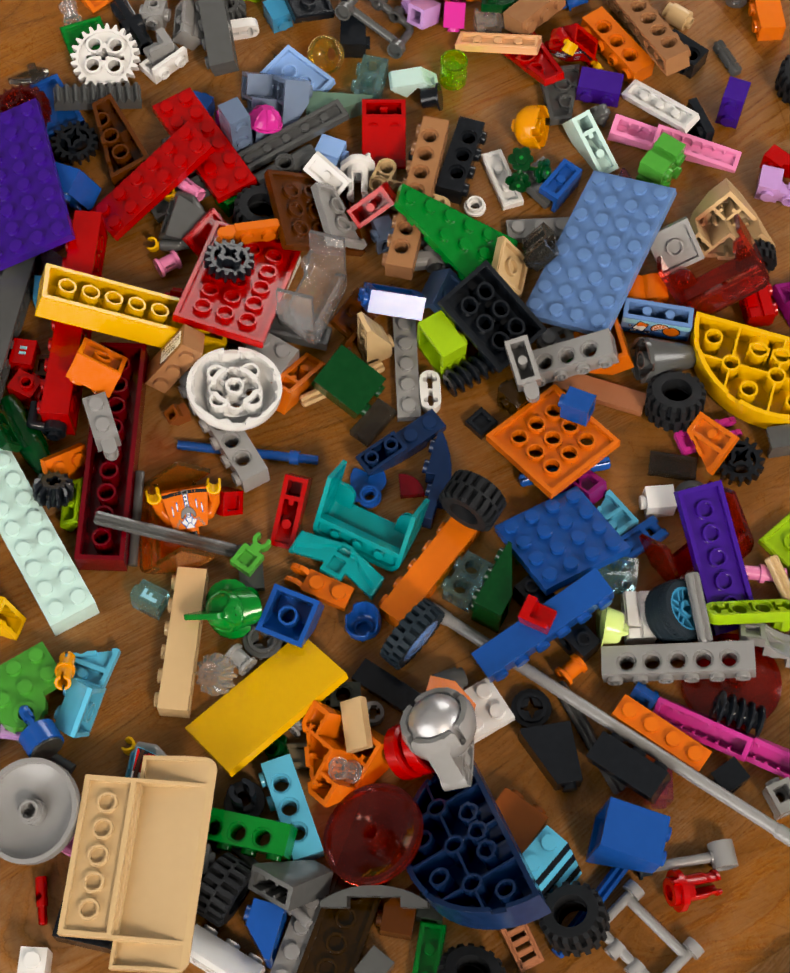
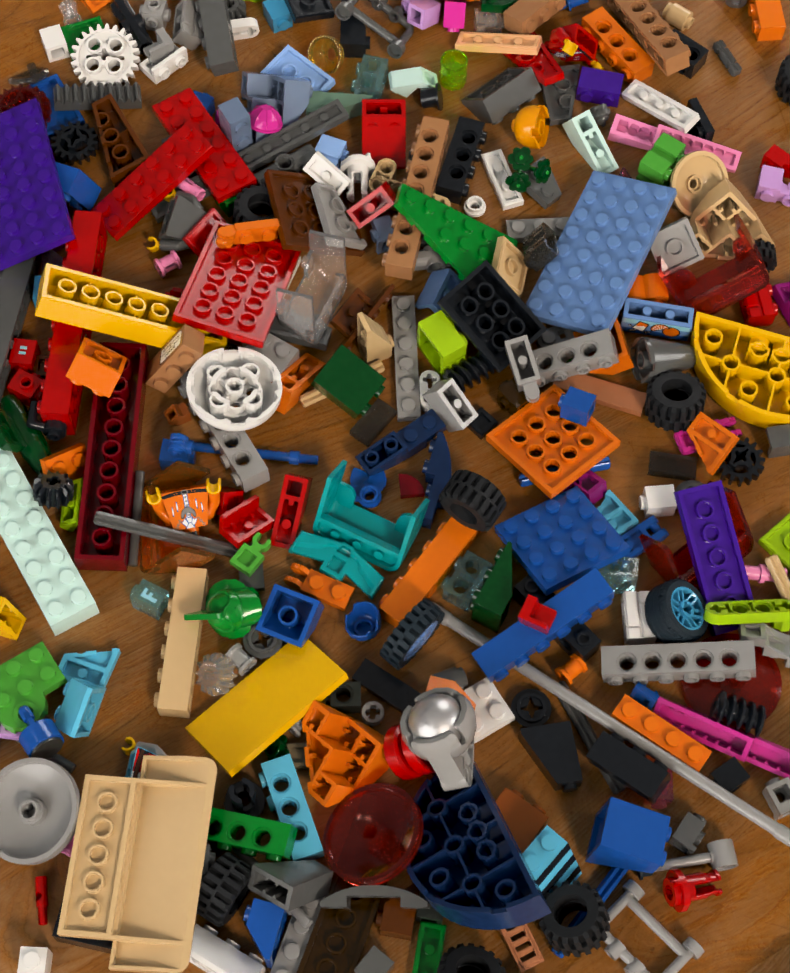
(54, 43): none -> white brick
(65, 670): light orange pin -> none
(102, 425): light grey brick -> none
(177, 449): none -> blue brick
(229, 260): black gear -> none
(244, 522): none -> red bracket
(345, 770): clear bush -> none
(356, 724): tan tile -> none
(392, 301): window -> none
(450, 405): none -> light grey brick
(503, 94): none -> dark grey slope
(561, 183): blue panel -> none
(610, 626): yellowish green piece -> none
(688, 833): none -> dark grey brick
(698, 607): light grey axle -> none
(704, 171): none -> tan dish
(733, 102): dark purple brick -> none

